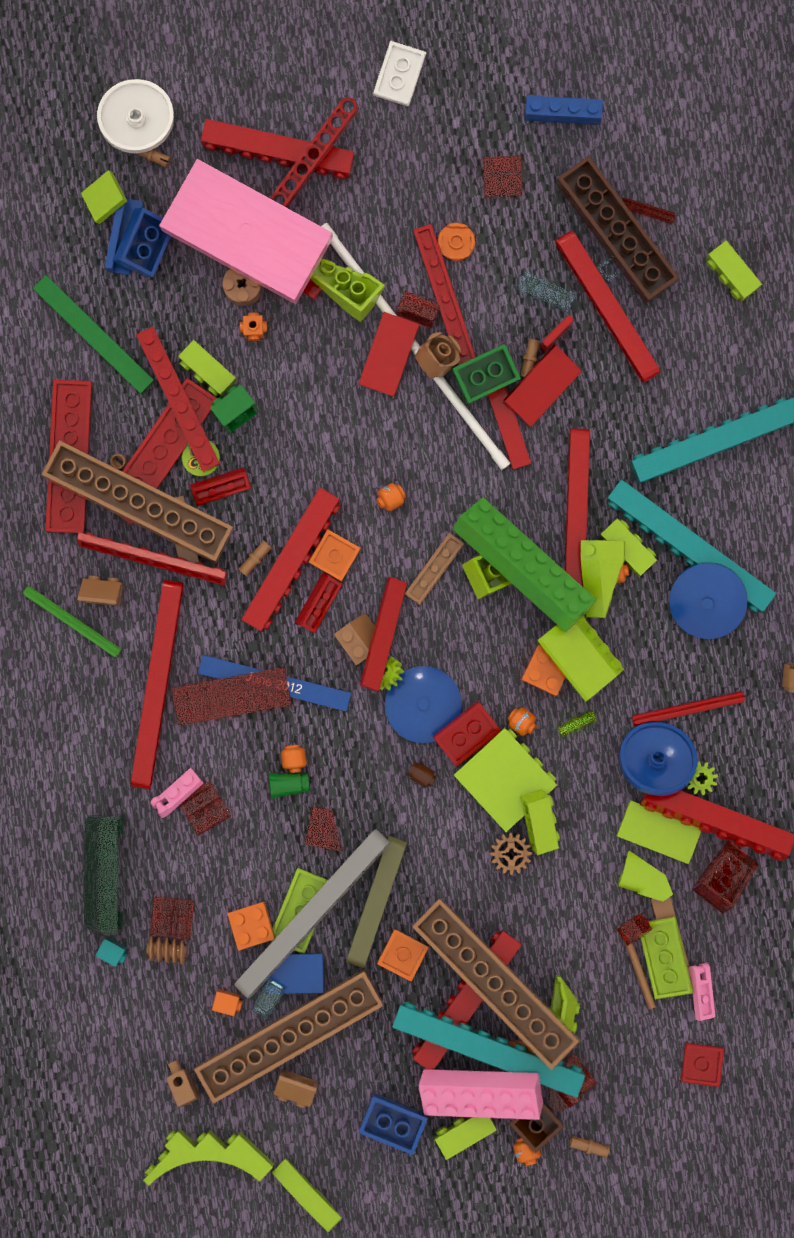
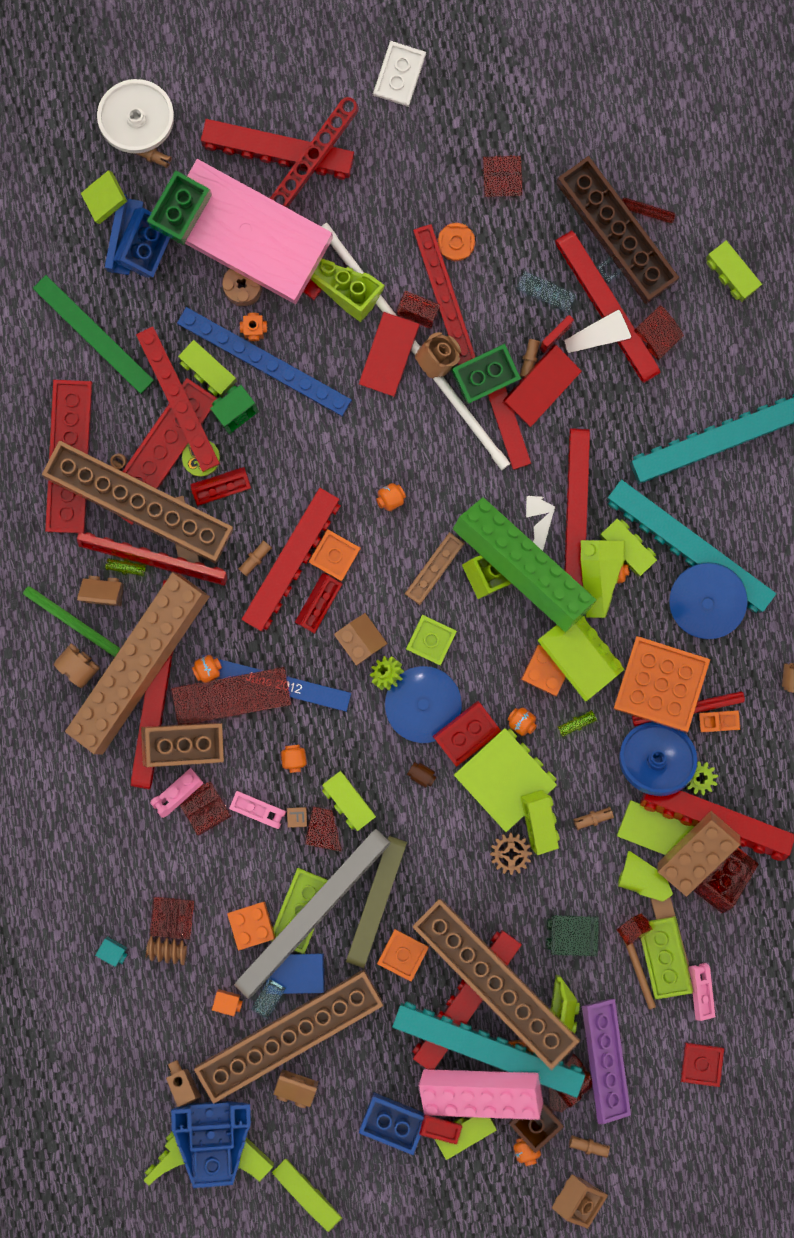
(76, 666): none -> medium nougat brick
(101, 873): clear green windscreen -> none
(125, 567): none -> clear neon green pin
(137, 663): none -> medium nougat brick
(179, 207): none -> green brick
(182, 744): none -> medium nougat brick
(207, 668): none -> orange head
(211, 1140): none -> blue wedge
(256, 809): none -> bright pink plate
(264, 361): none -> blue plate
(288, 784): green plant -> none
(297, 817): none -> medium nougat tile
(348, 801): none -> lime brick
(383, 634): red tile -> none
(431, 640): none -> lime tile
(440, 1129): none -> red tile
(534, 507): none -> white sticker
(563, 110): blue brick -> none
(573, 935): none -> clear green panel
(579, 1201): none -> medium nougat slope
(593, 818): none -> medium nougat pin
(605, 331): none -> white sticker
(606, 1061): none -> medium lavender plate
(659, 332): none -> clear red slope
(661, 684): none -> orange plate
(698, 853): none -> medium nougat brick
(719, 721): none -> orange slope

